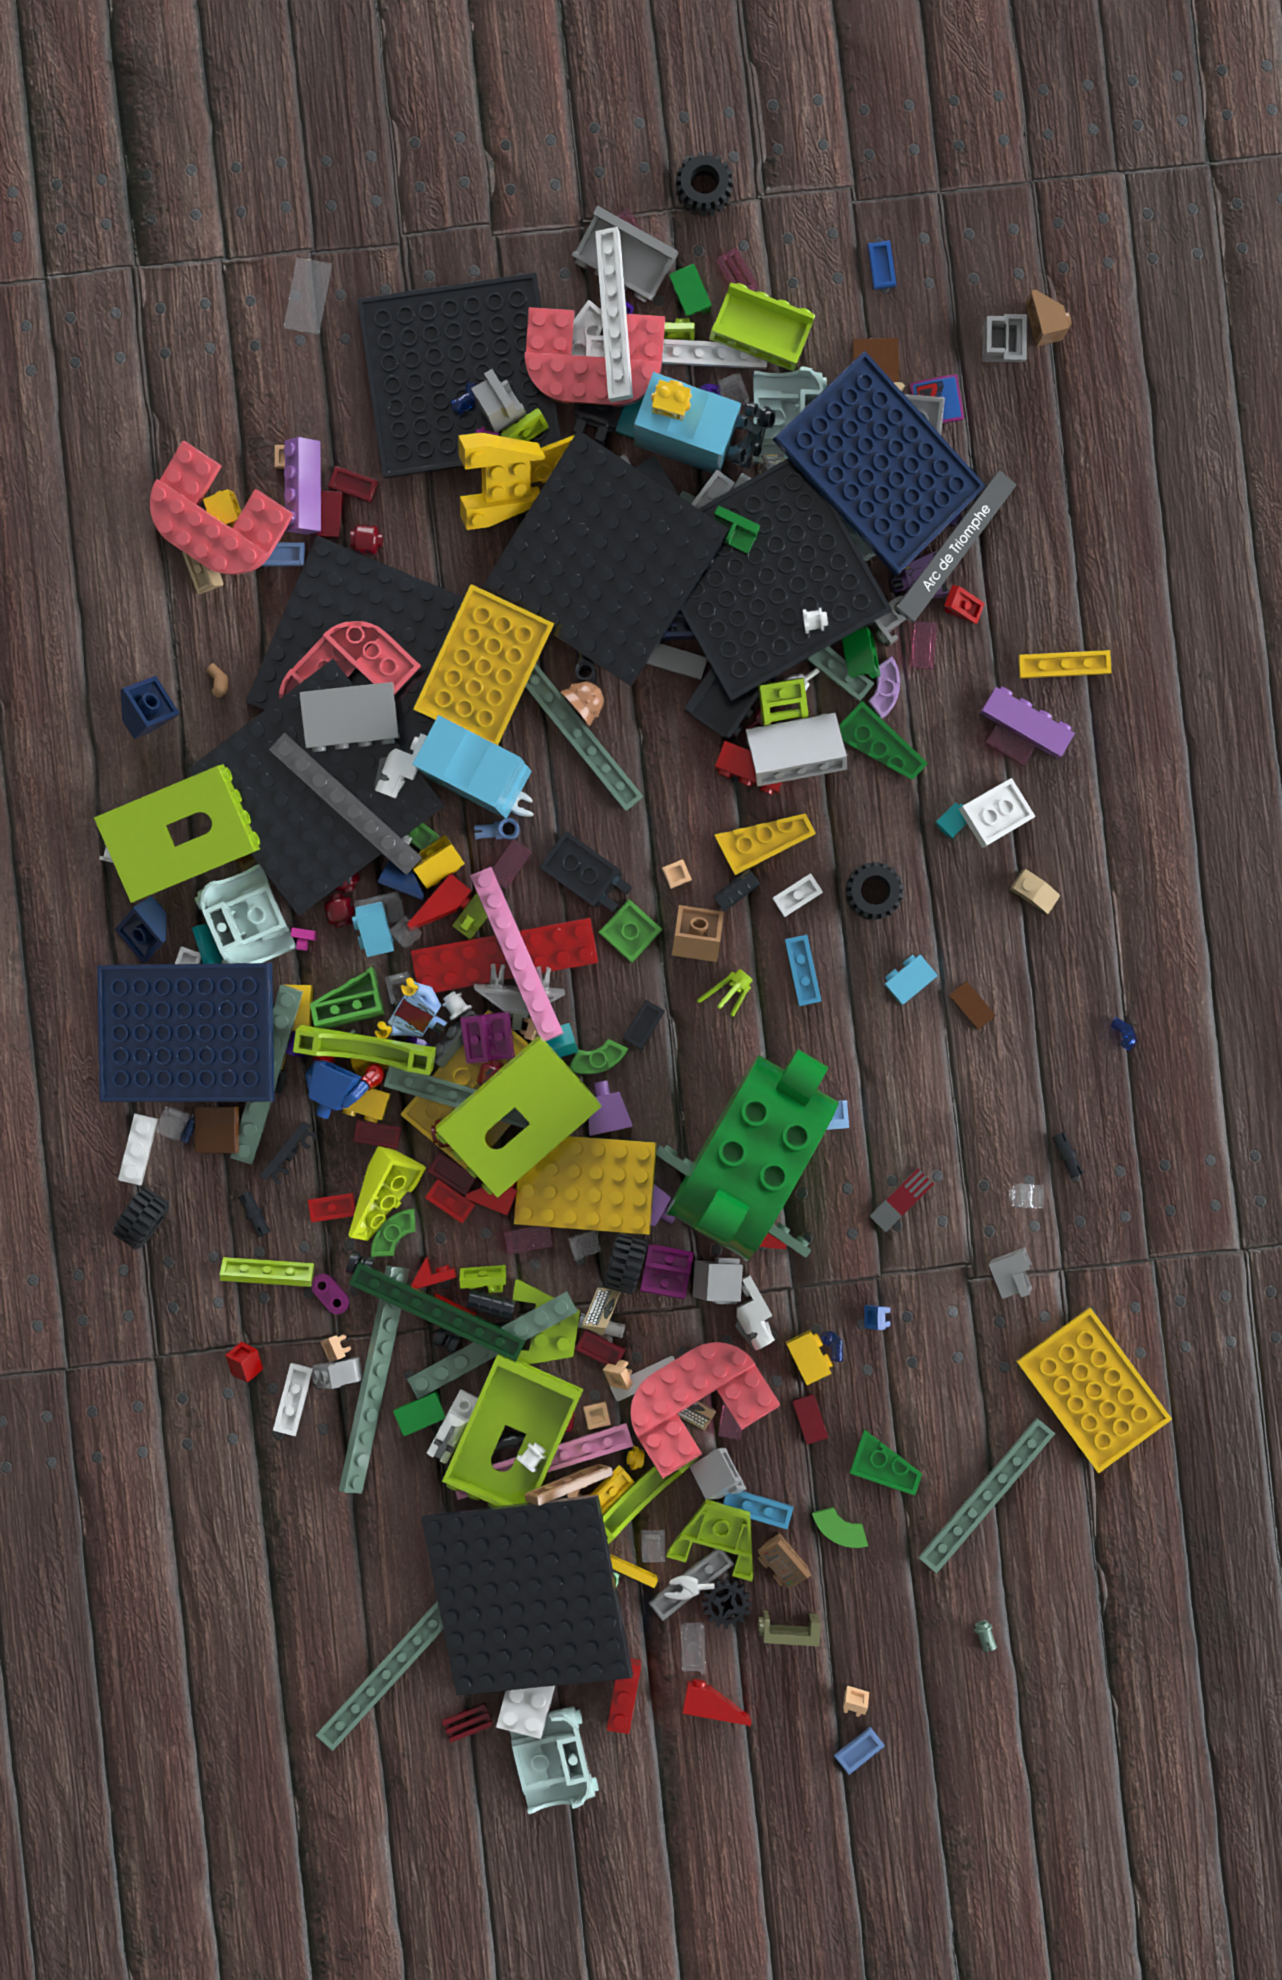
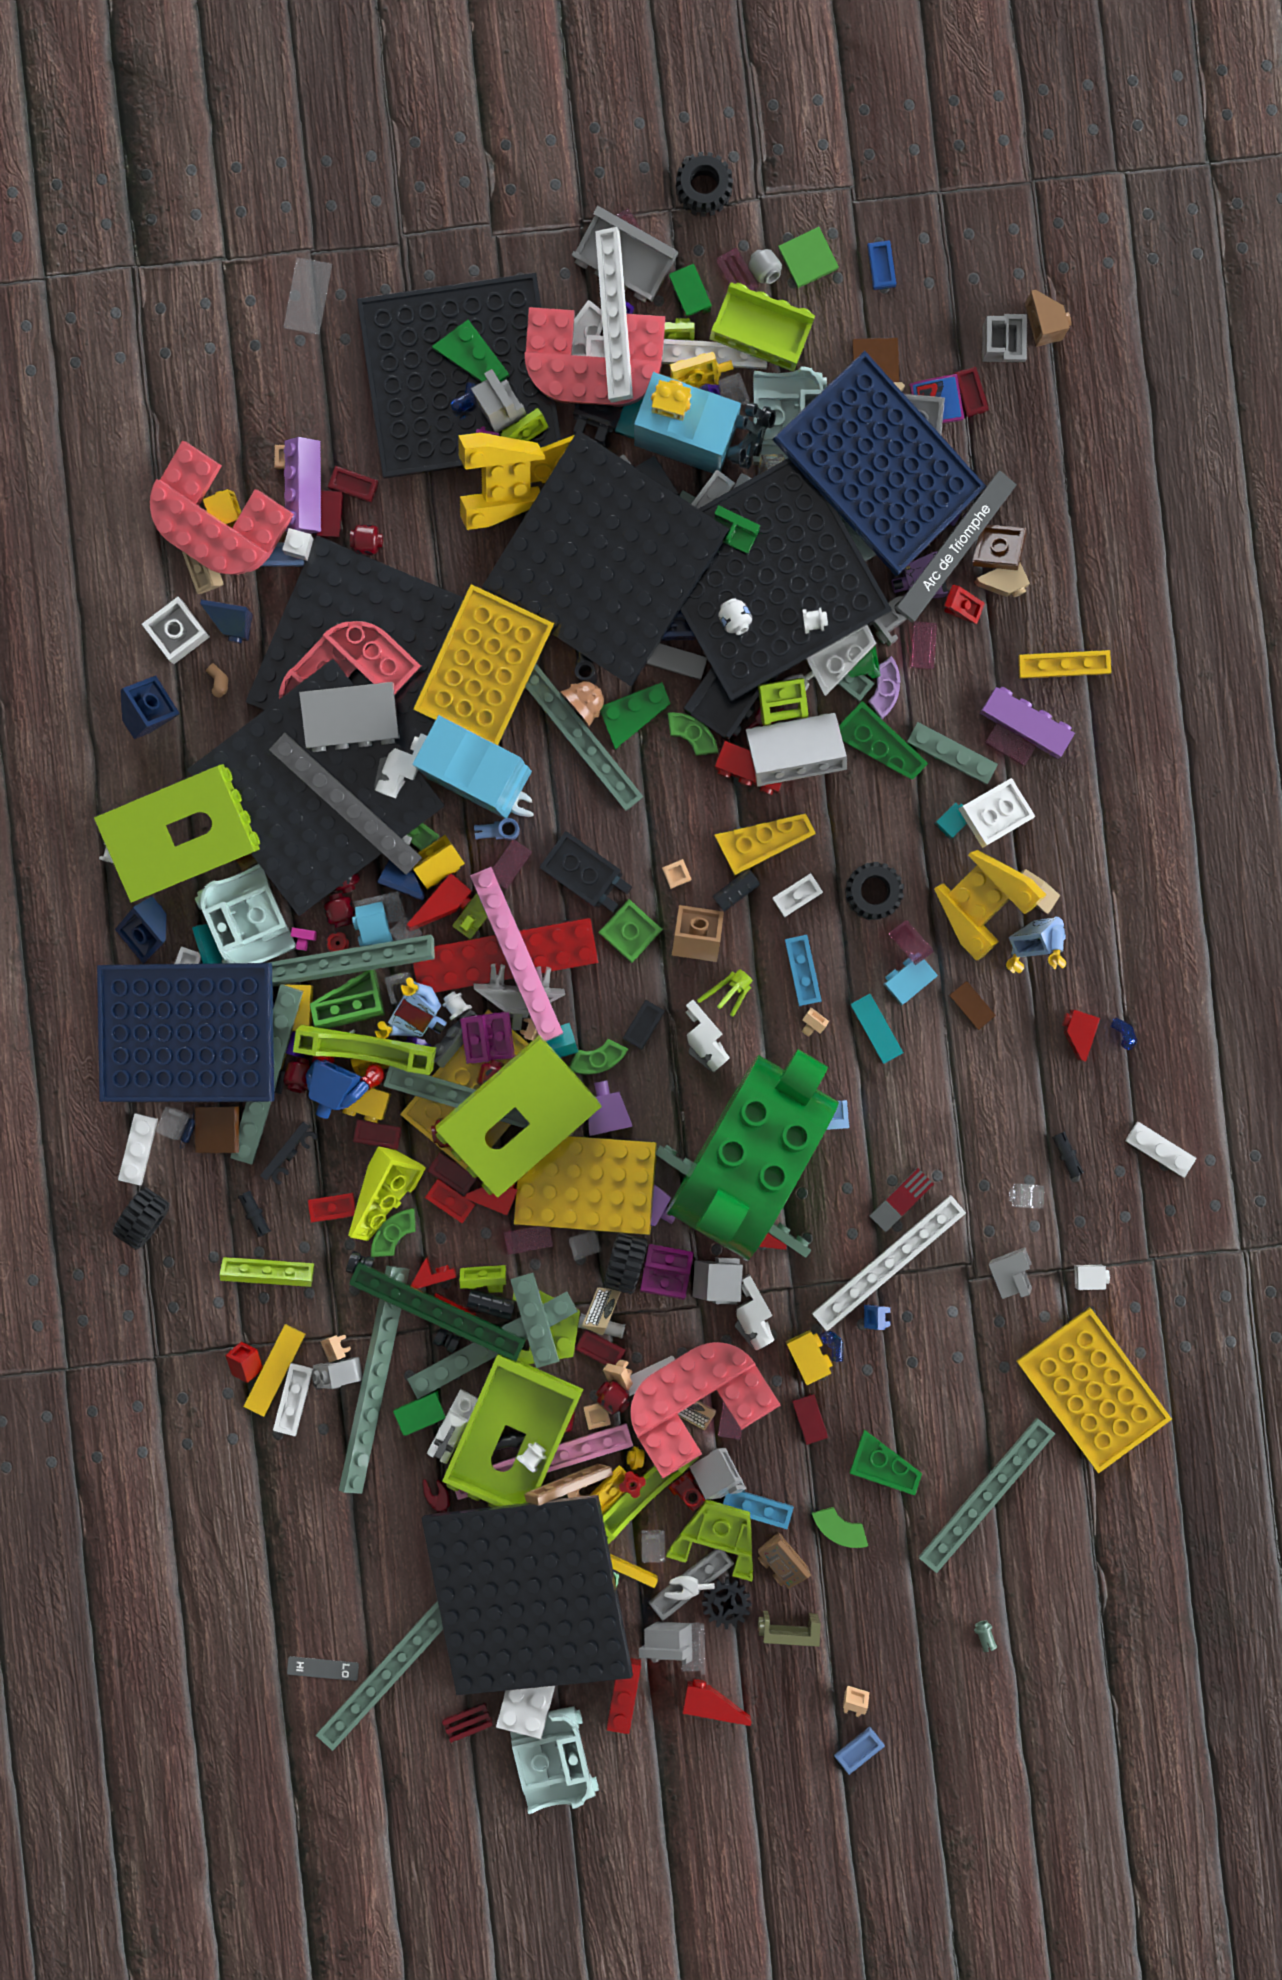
(175, 630): none -> white brick
(230, 619): none -> dark blue slope
(274, 1370): none -> yellow tile
(296, 1075): none -> dark red head
(298, 544): none -> white brick
(322, 1668): none -> dark grey sticker
(332, 1292): magenta plate -> none
(333, 938): none -> red plate
(353, 960): none -> sand green plate
(437, 1502): none -> dark red hand
(470, 352): none -> green wing
(534, 1320): none -> sand green plate
(612, 1397): none -> dark red head
(630, 1478): none -> red plate
(632, 712): none -> green wing
(668, 1642): none -> light grey plate
(684, 1487): none -> red plate
(694, 732): none -> bright green tile
(699, 370): none -> yellow plate
(703, 1039): none -> white plate
(735, 616): none -> white head
(765, 266): none -> light grey head
(808, 257): none -> bright green tile
(814, 1022): none -> light nougat tile
(838, 659): none -> white wing
(876, 1028): none -> teal tile
(888, 1263): none -> white plate
(911, 942): none -> clear pink tile
(952, 753): none -> sand green plate
(971, 392): none -> dark red tile
(981, 896): none -> yellow wedge
(999, 547): none -> tile
(1004, 581): none -> tan slope
(1035, 939): none -> light blue torso
(1080, 1032): none -> red slope
(1091, 1277): none -> white brick
(1160, 1149): none -> white plate

